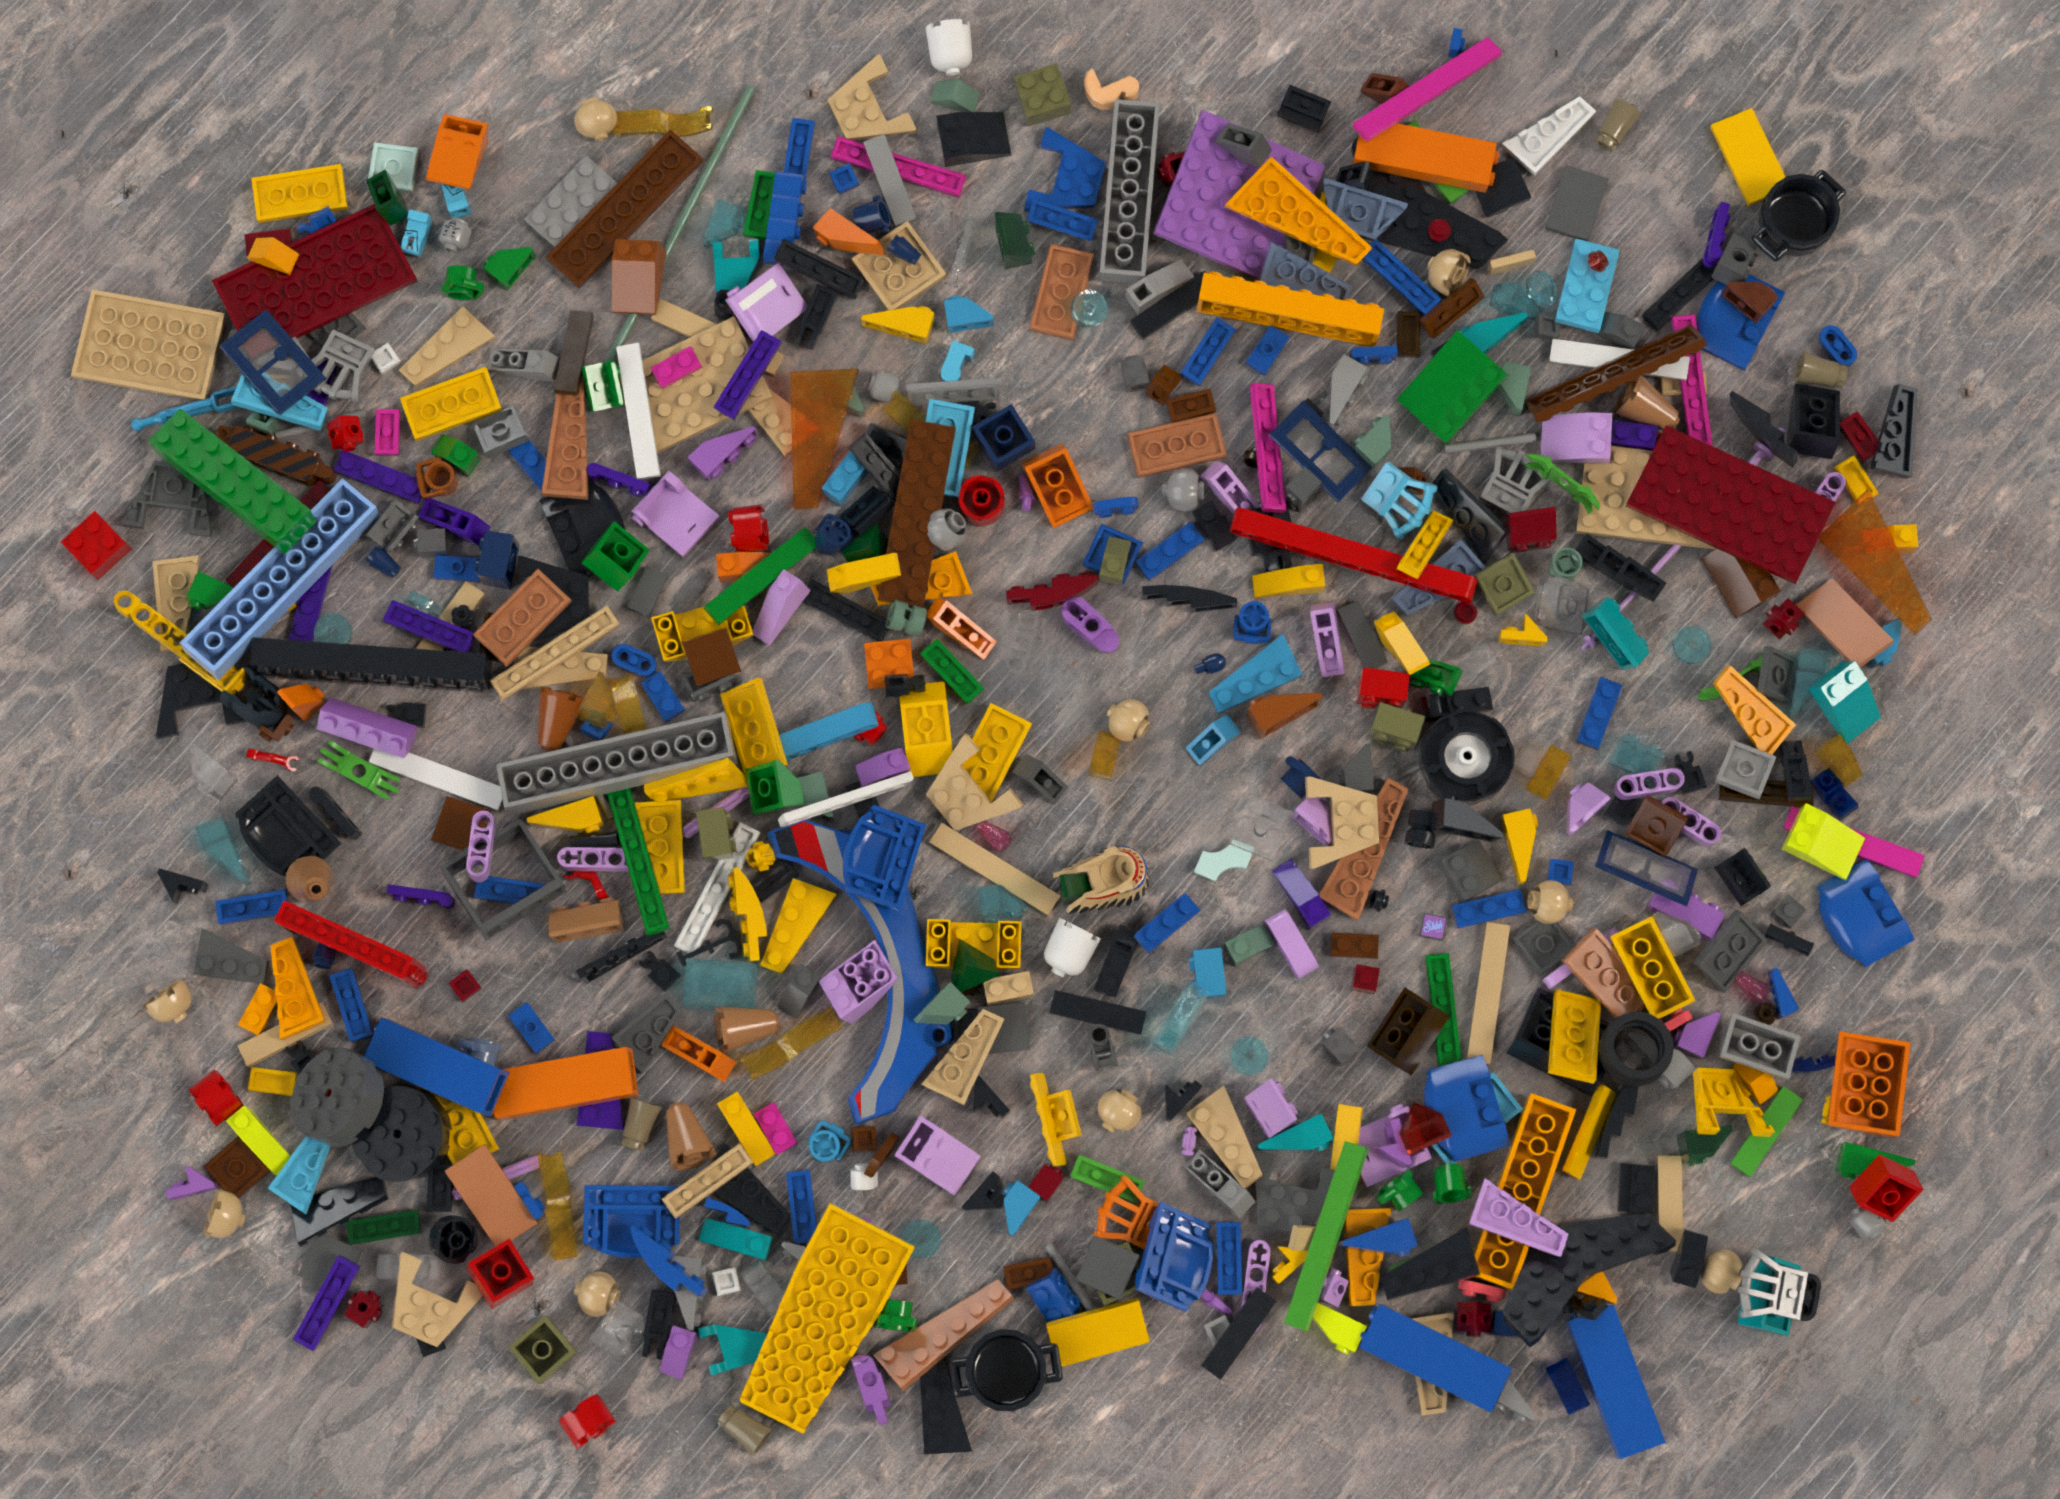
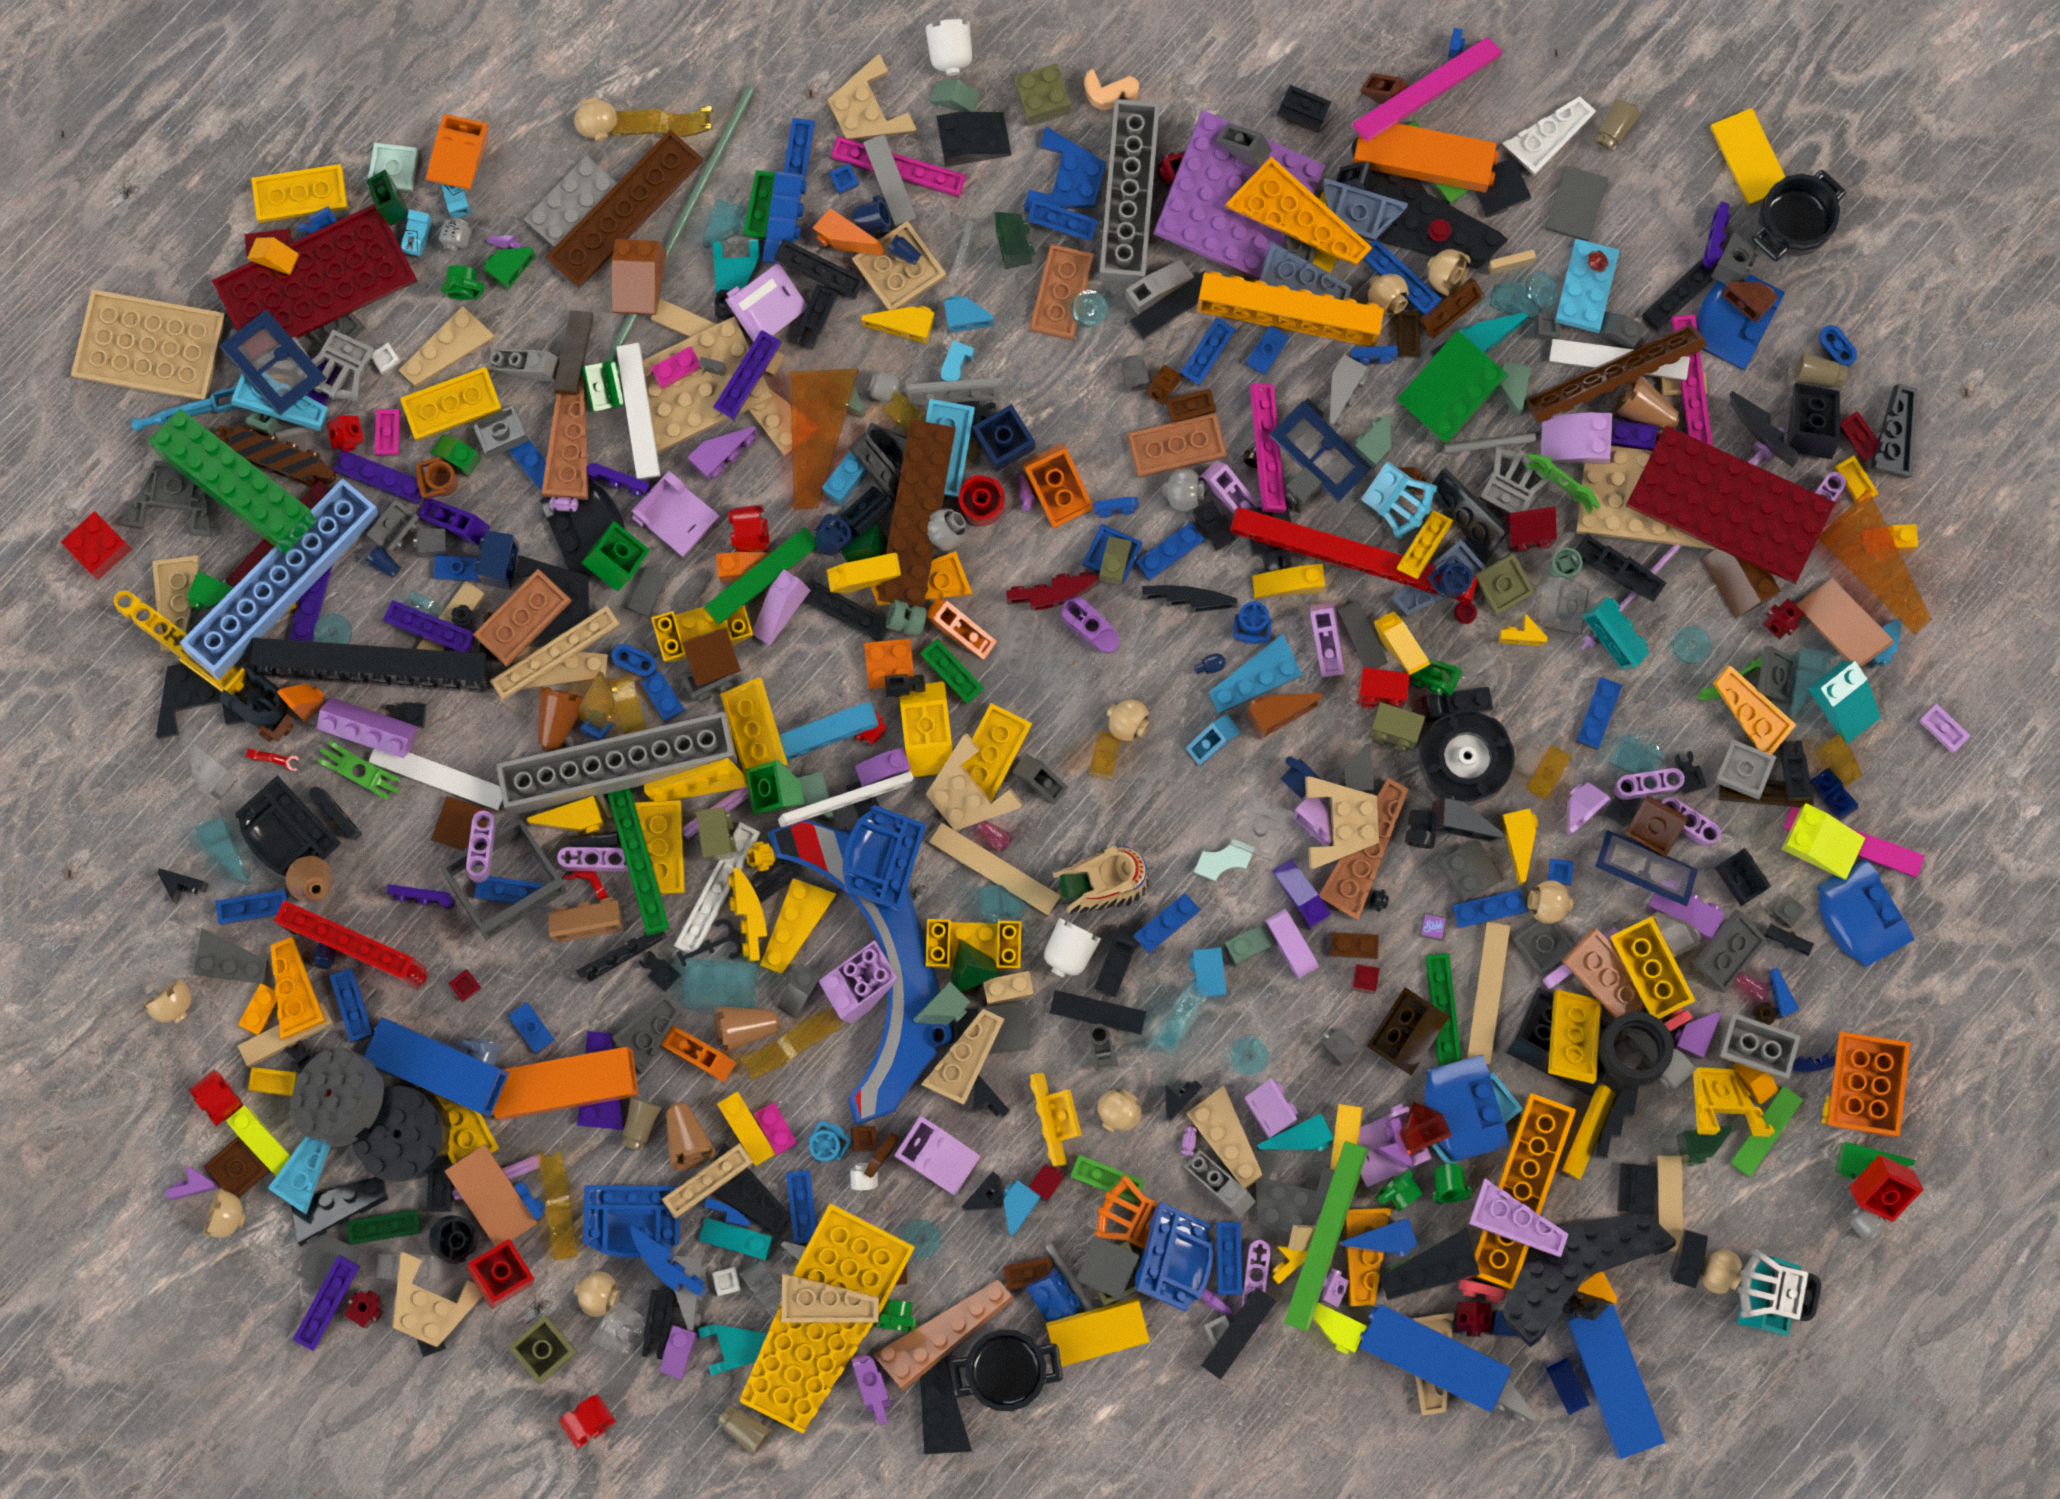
(504, 242): none -> medium lavender bar
(563, 504): none -> lavender piece
(712, 366): none -> dark grey tile
(820, 1302): none -> tan wing
(1387, 291): none -> tan plant
(1454, 579): none -> dark blue piece
(1944, 728): none -> lavender plate

